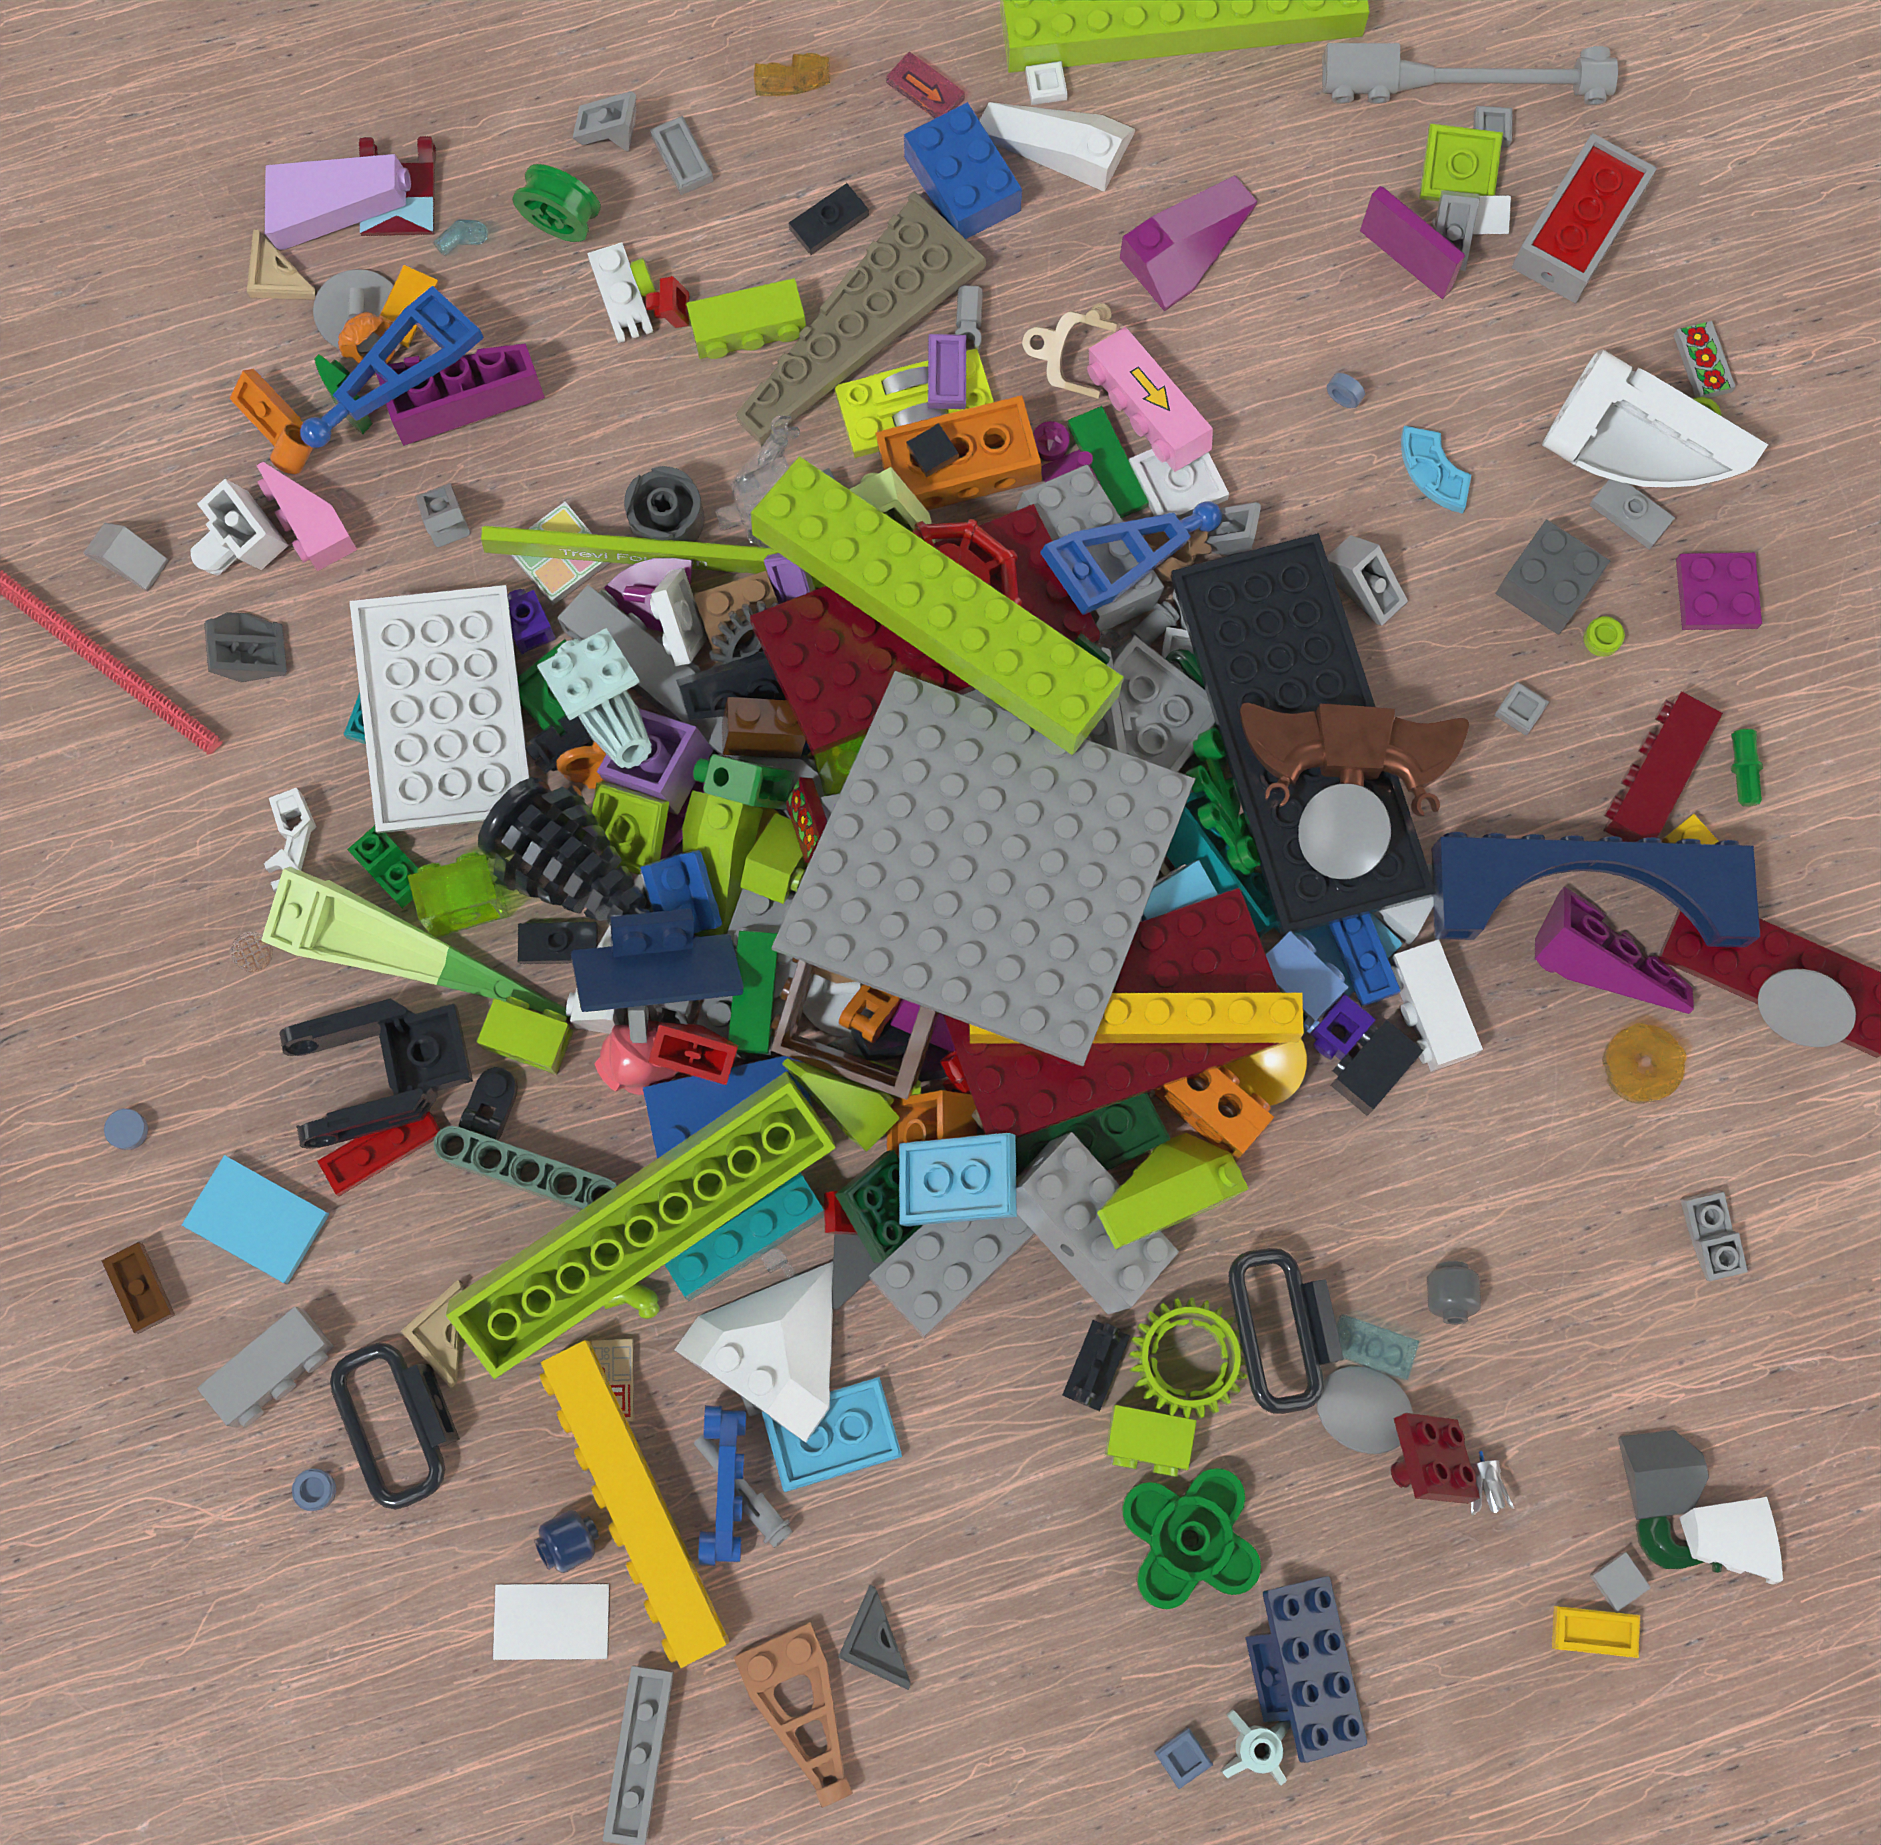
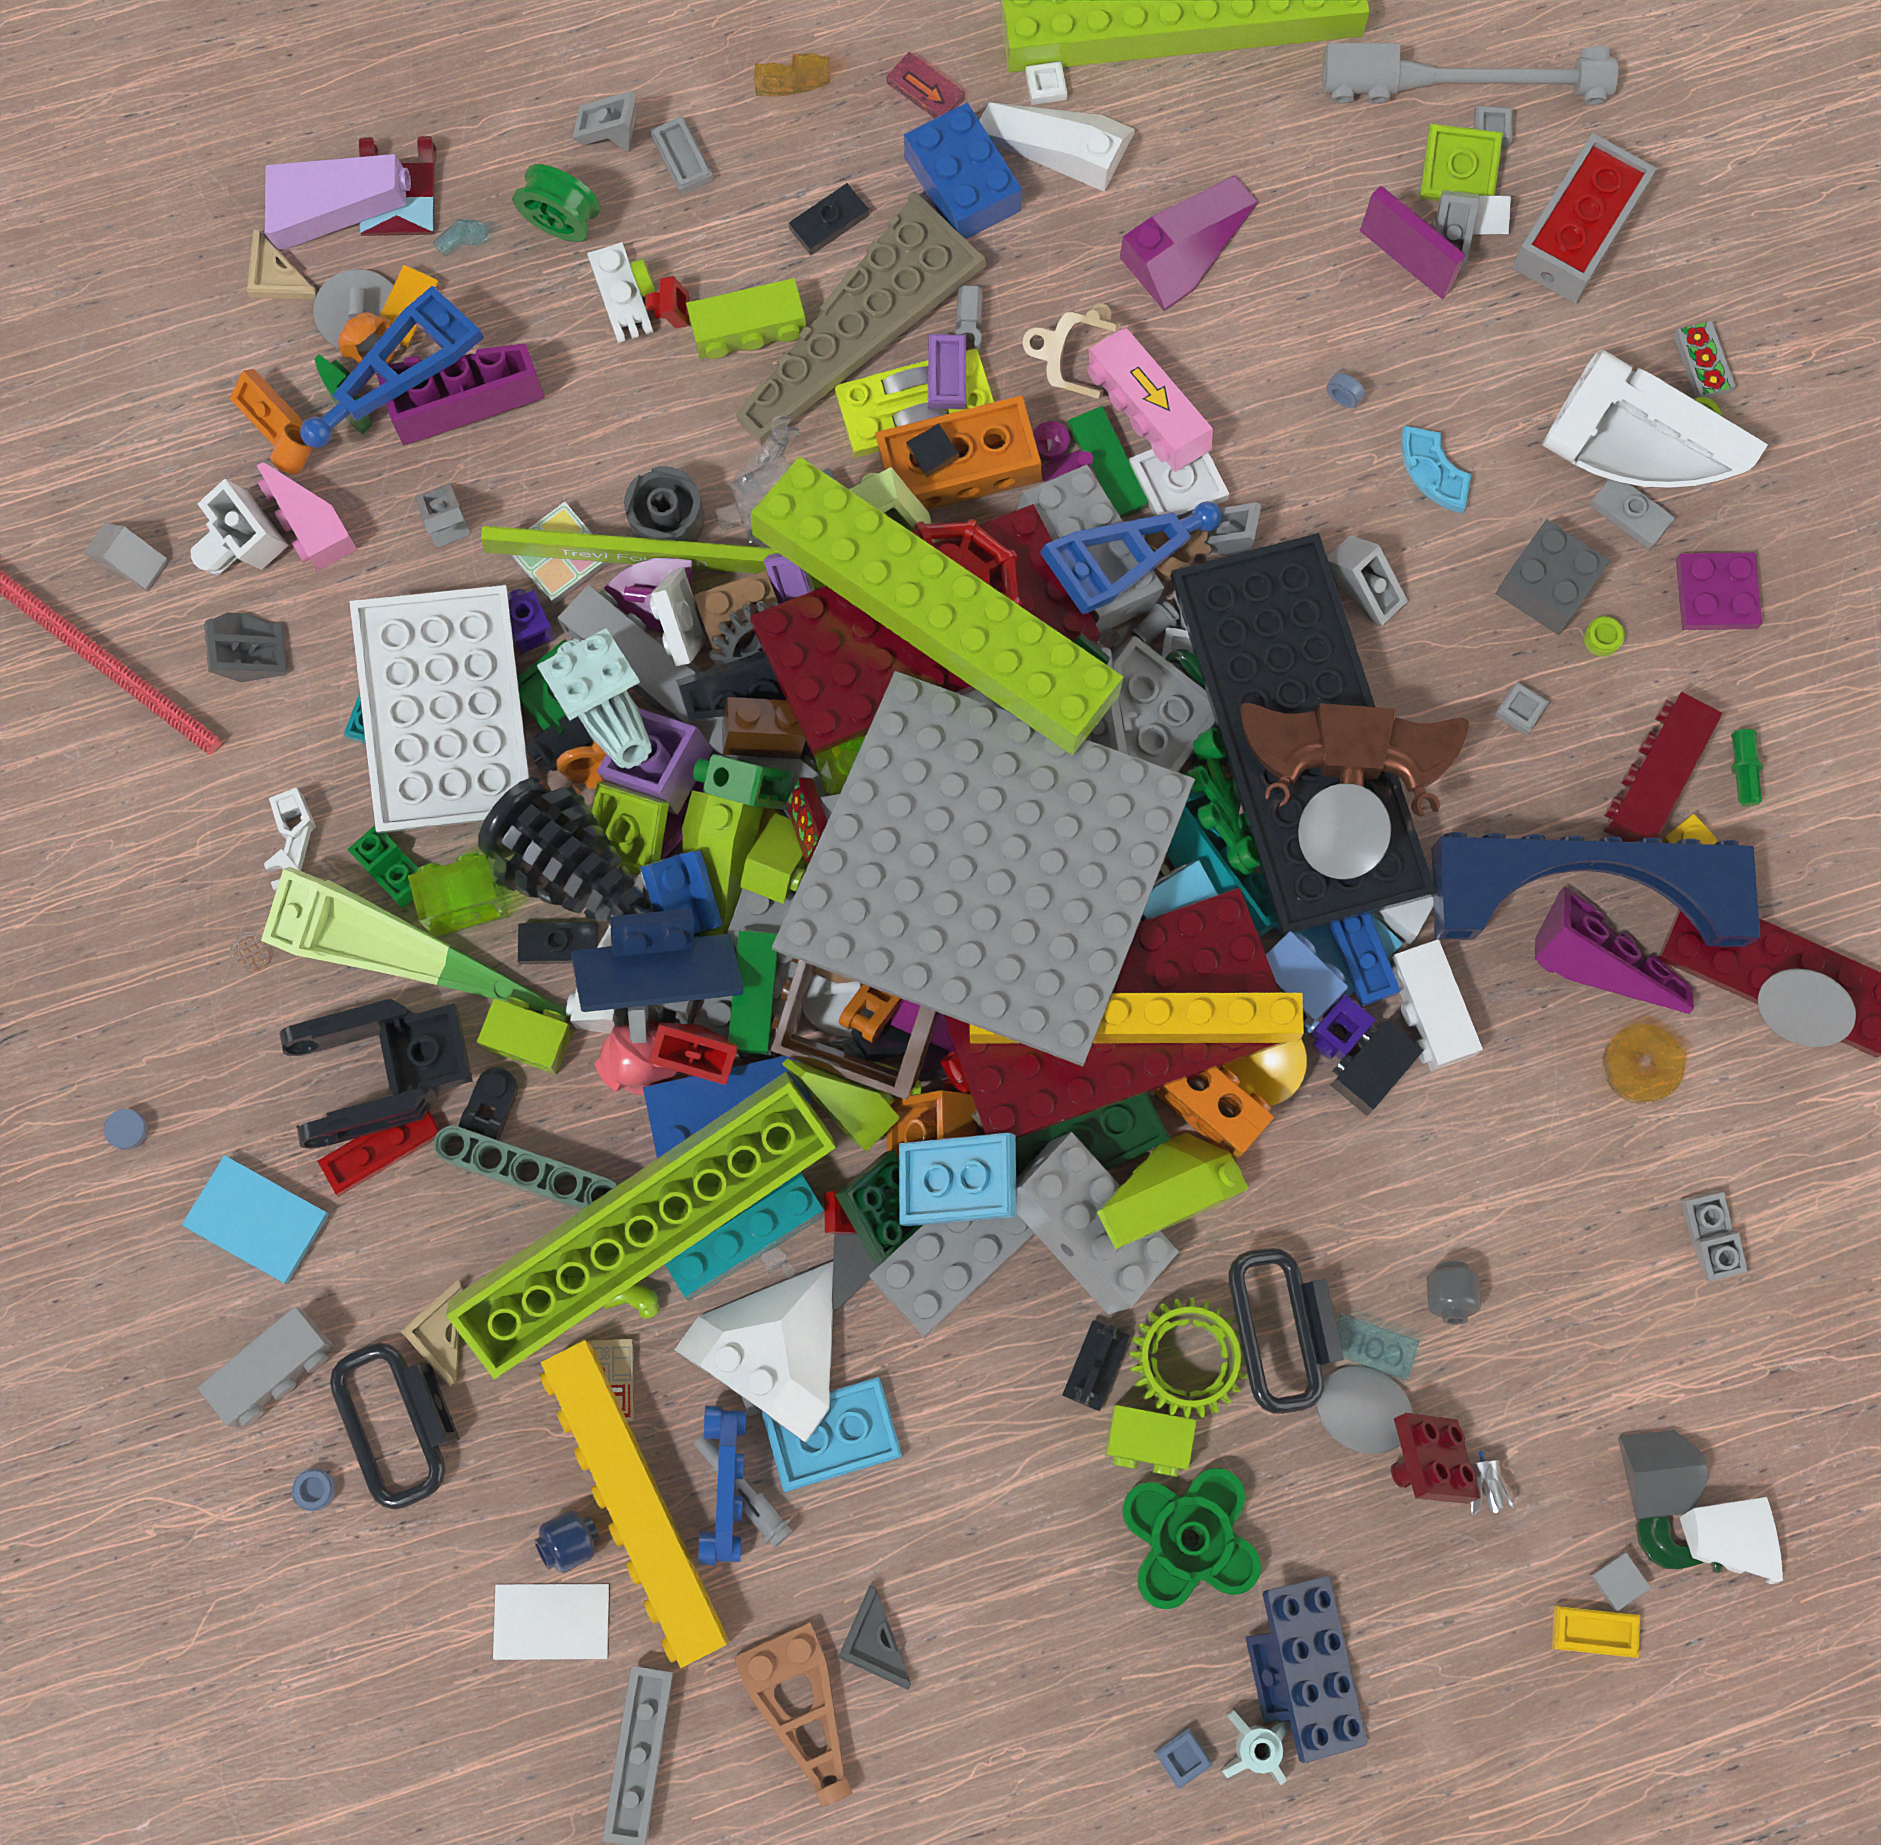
(138, 1288): reddish brown plate -> none

